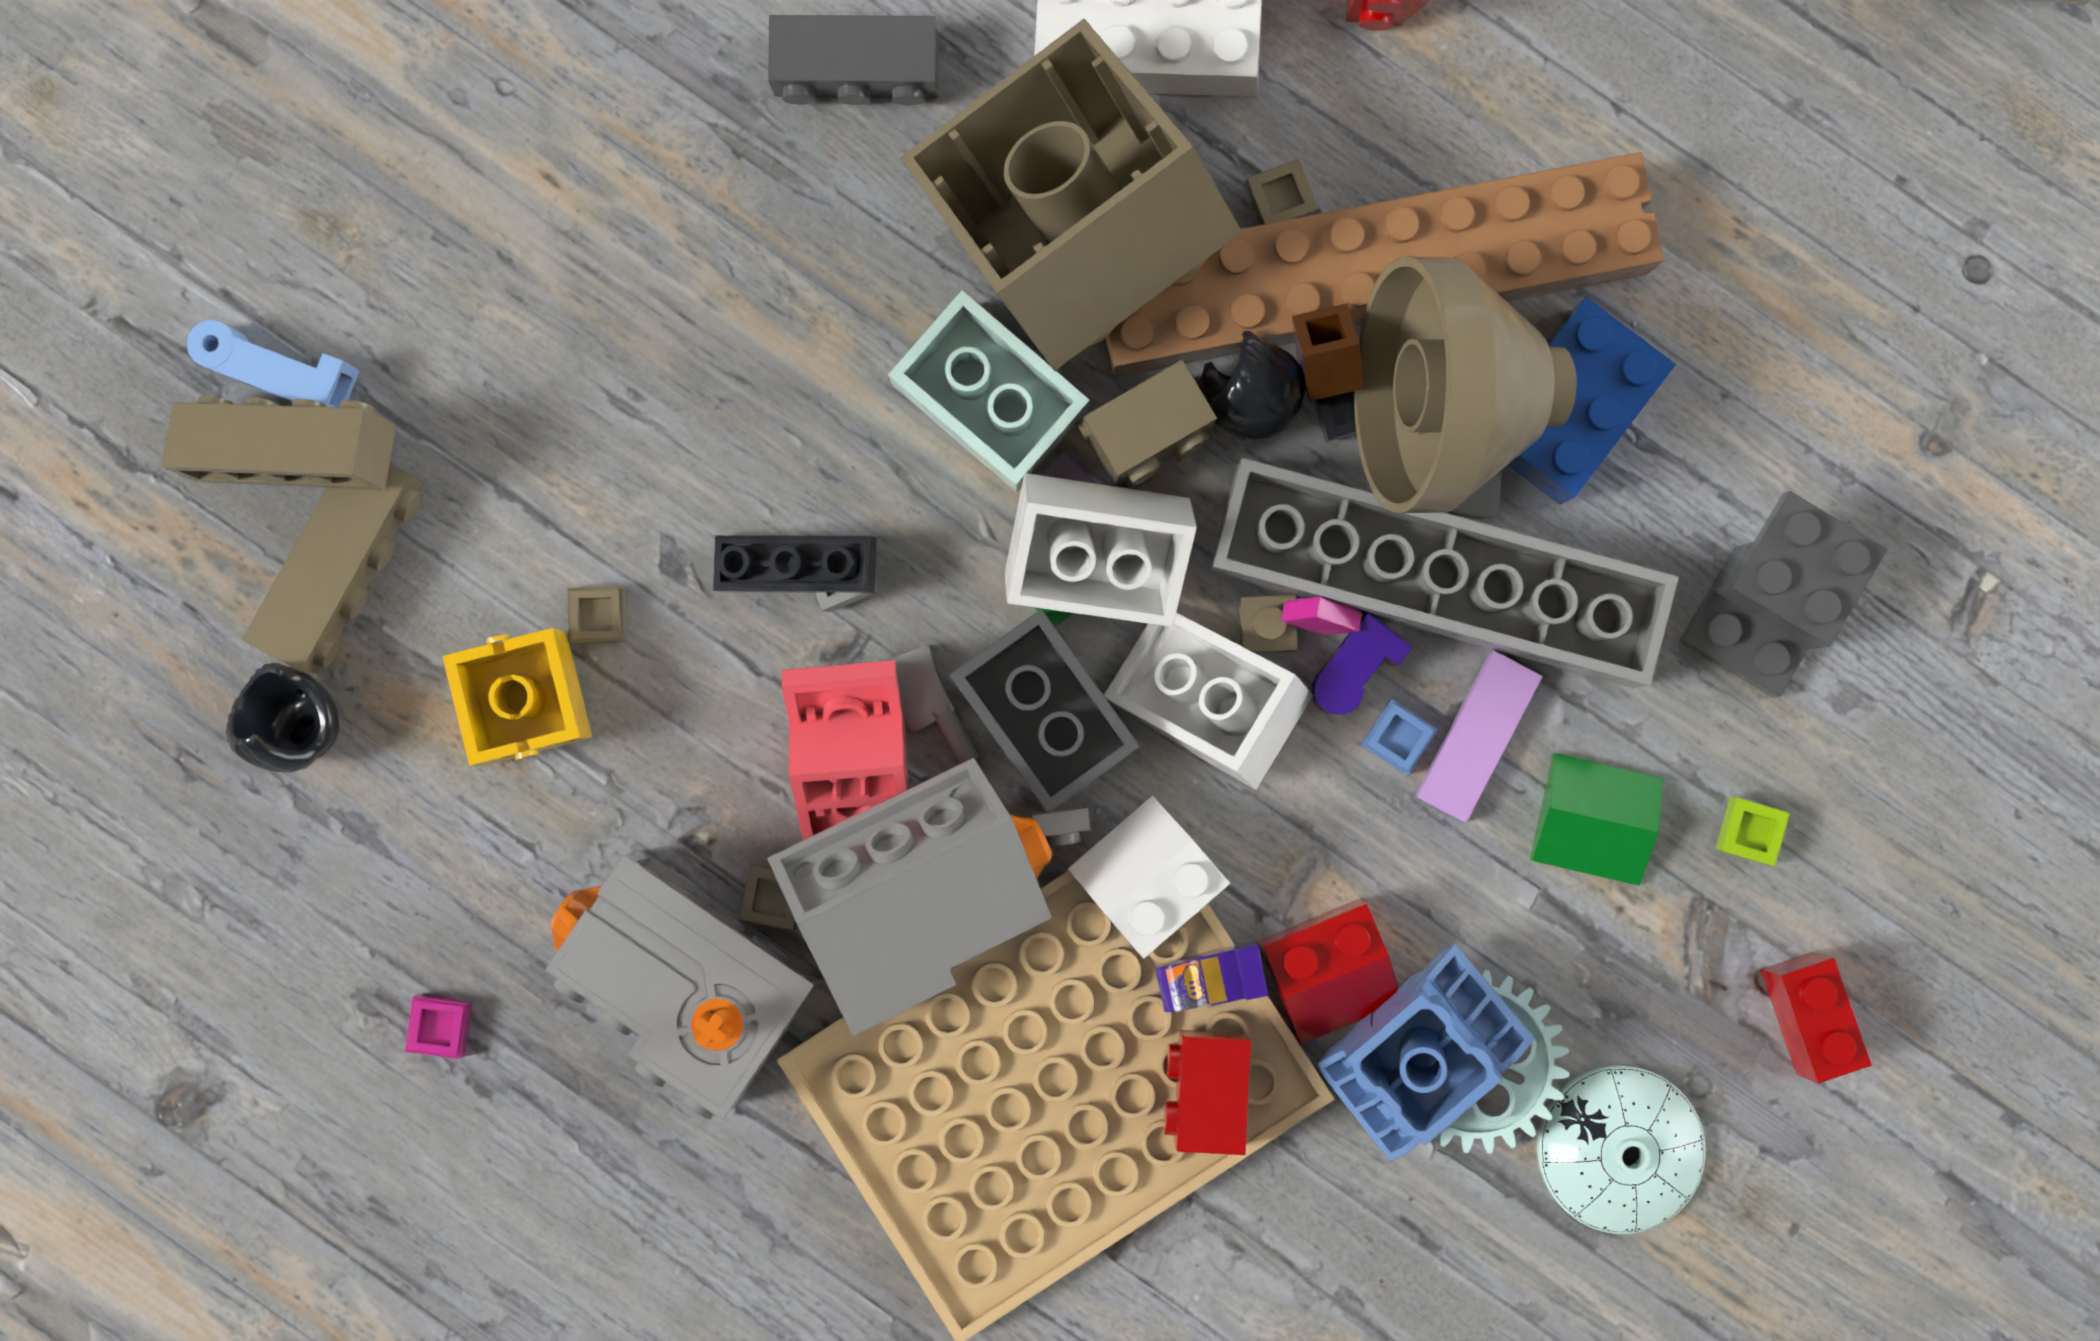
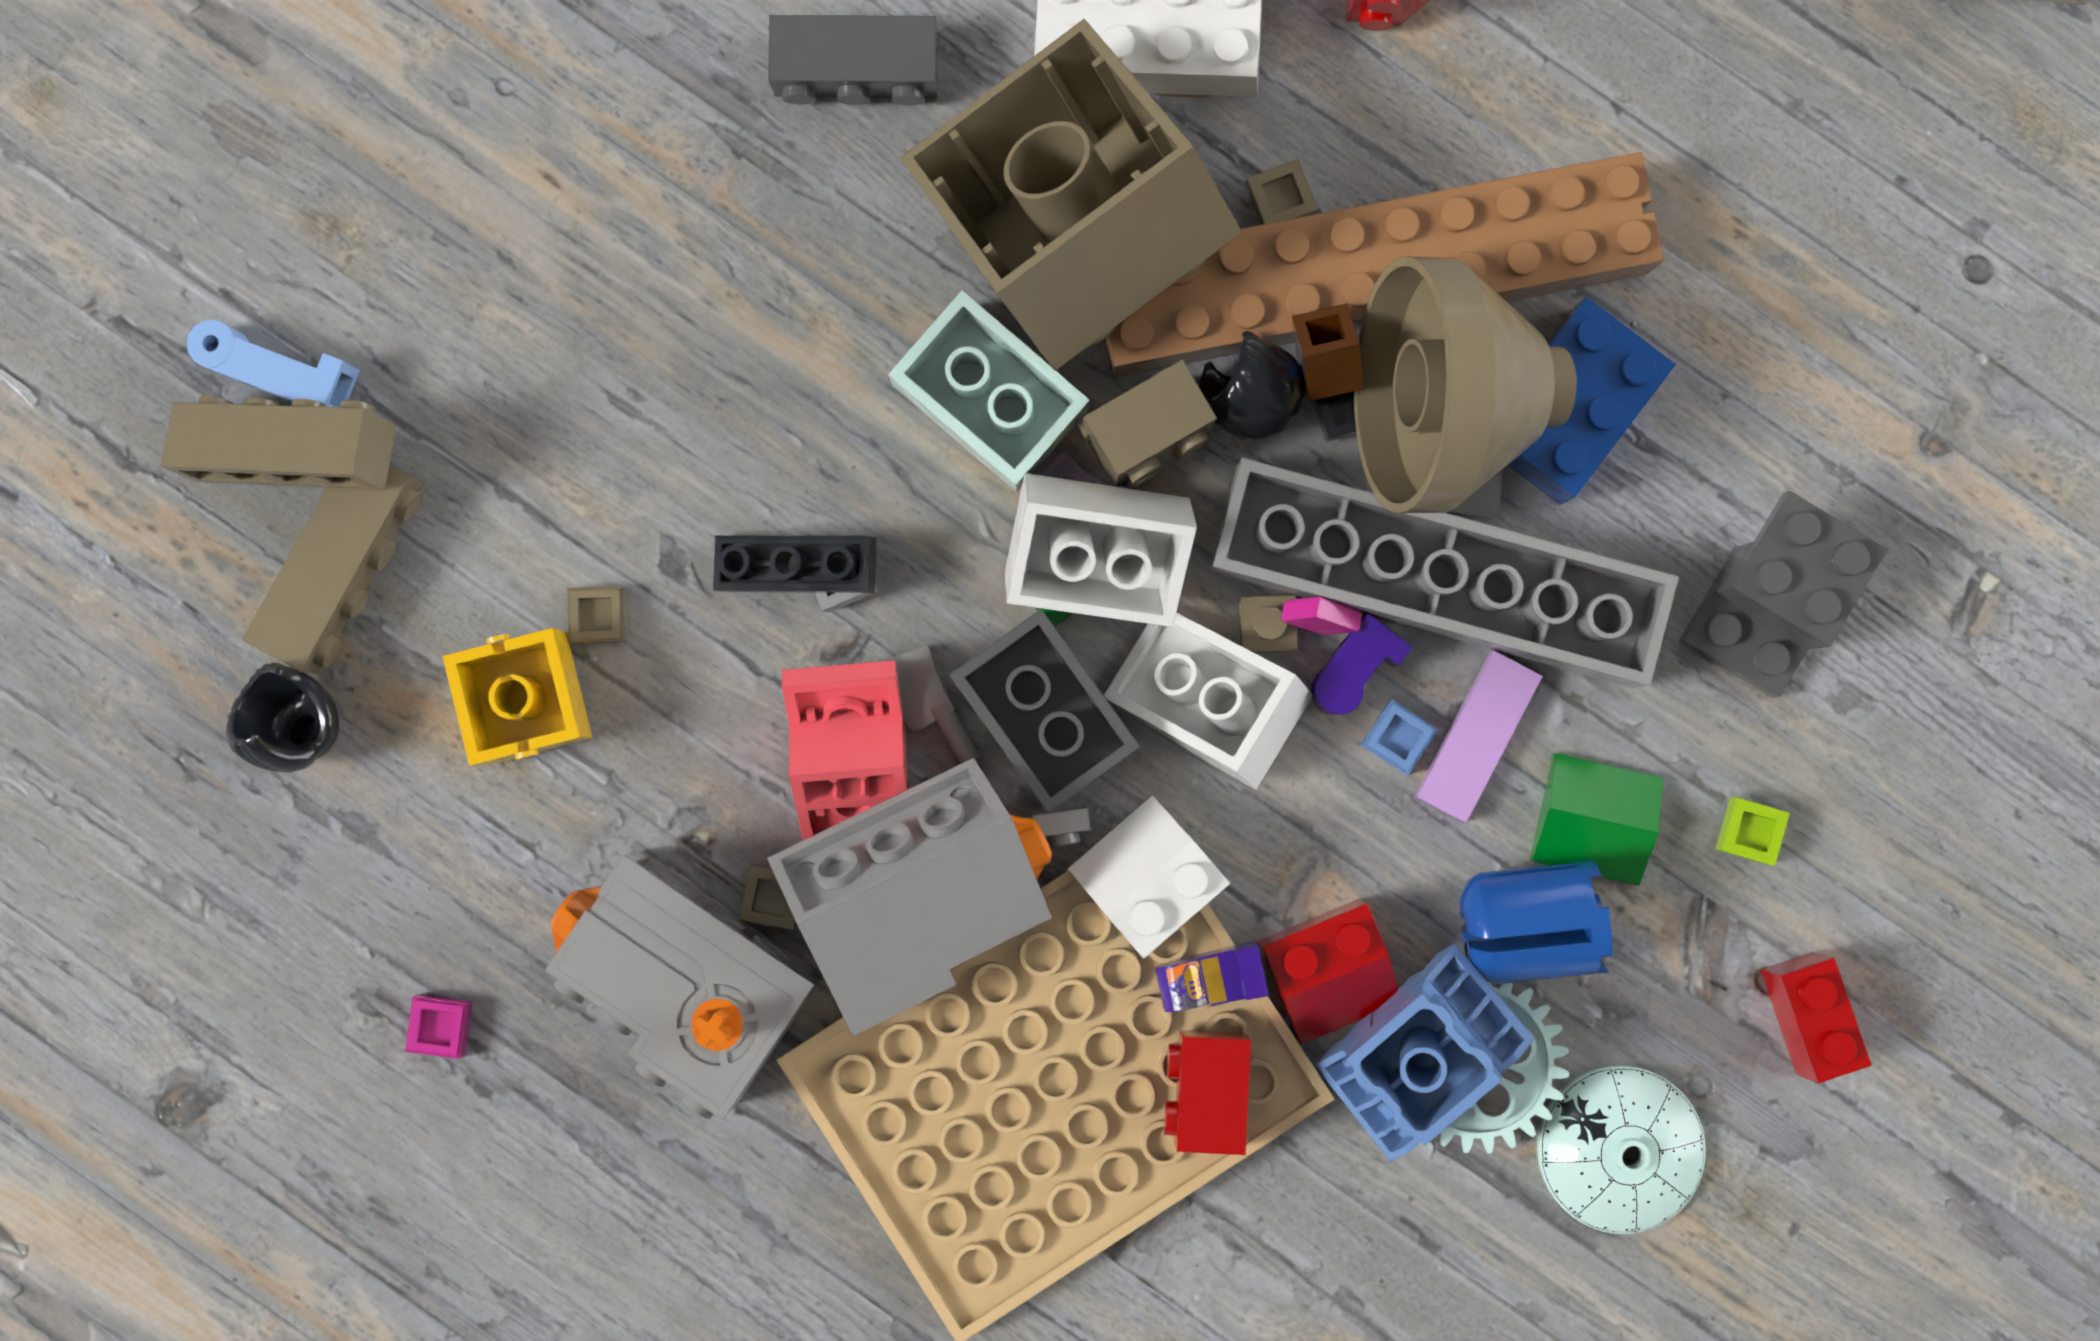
(1535, 923): none -> blue cylinder

